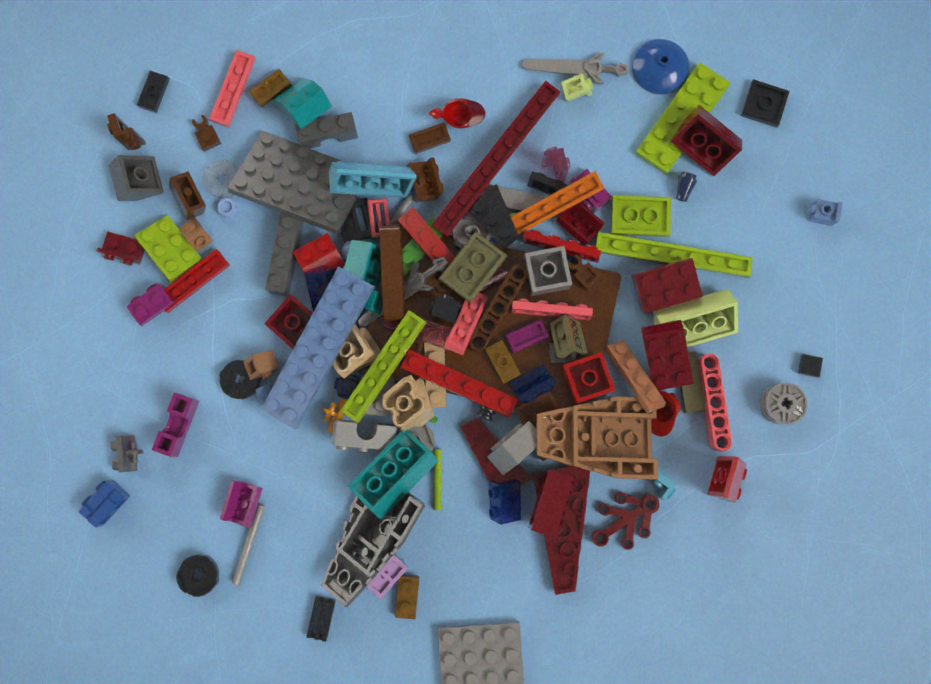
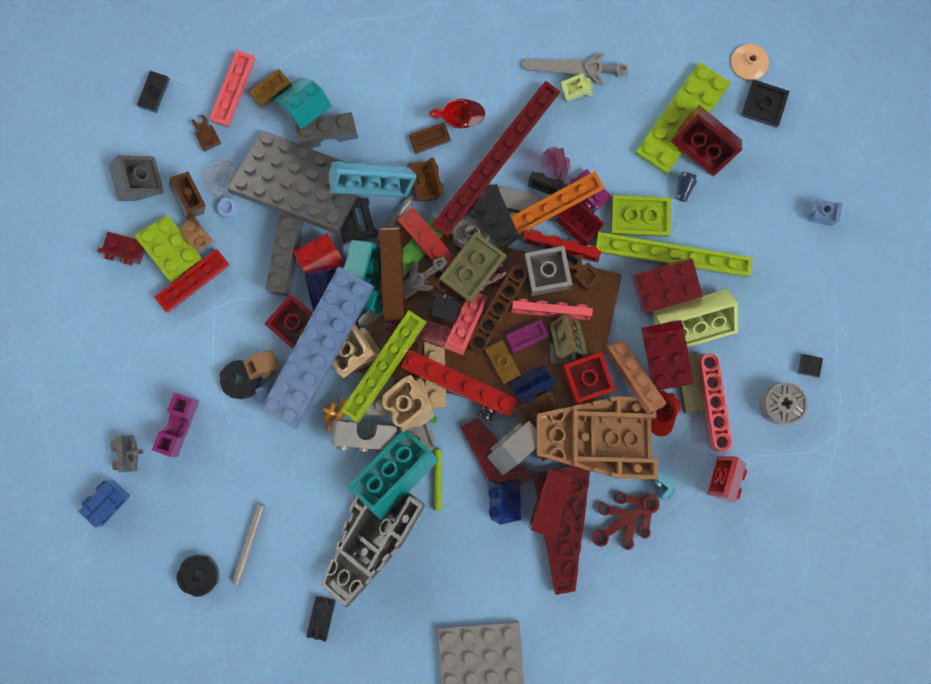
(126, 136): reddish brown bracket -> none
(150, 304): magenta bracket -> none
(241, 503): magenta bracket -> none
(346, 385): head -> none
(371, 217): coral tile -> none
(387, 576): lavender hinge -> none
(407, 597): pearl gold plate -> none
(658, 76): blue dish -> none
(748, 69): none -> light nougat dish

